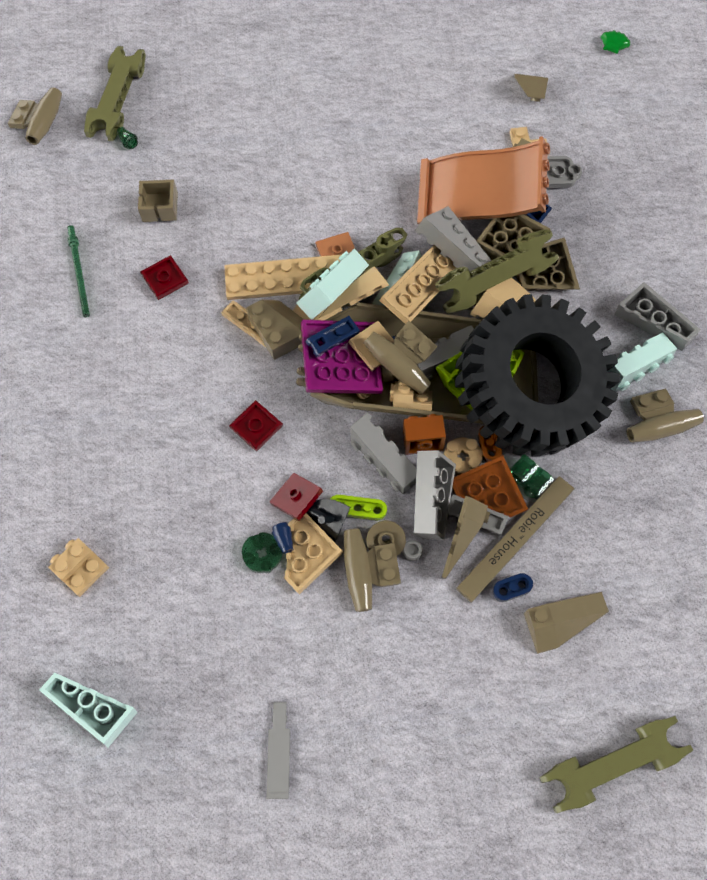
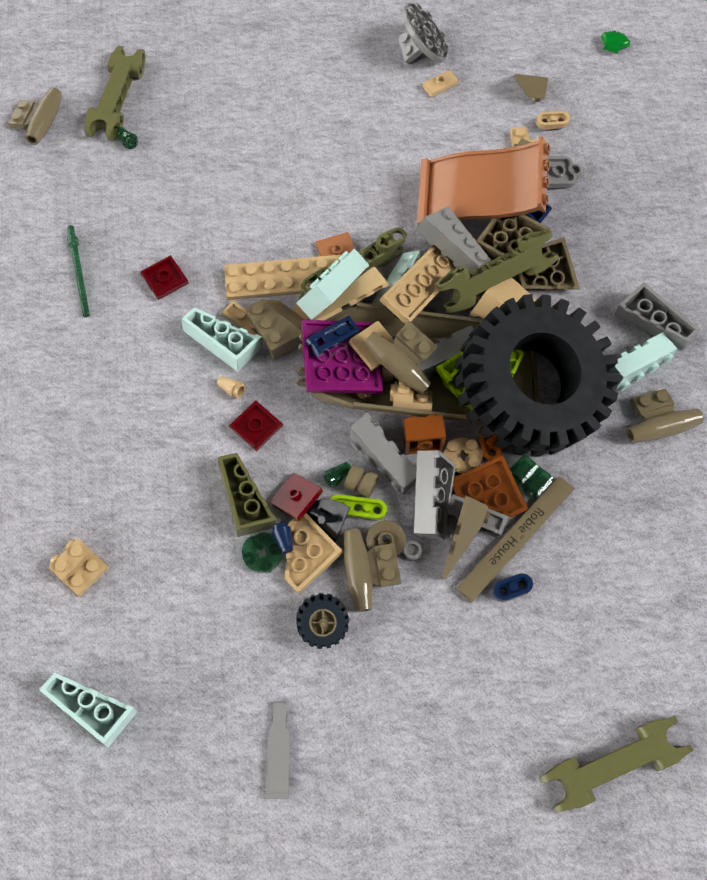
(158, 200): dark tan piece -> none
(225, 341): none -> light aqua wedge
(231, 386): none -> tan cone
(246, 504): none -> olive wedge
(322, 620): none -> black wheel
(335, 475): none -> clear green cone
(360, 480): none -> dark tan wheel
(421, 35): none -> light grey bracket
(440, 83): none -> tan plate
(553, 120): none -> tan plate
(561, 620): dark tan wedge -> none

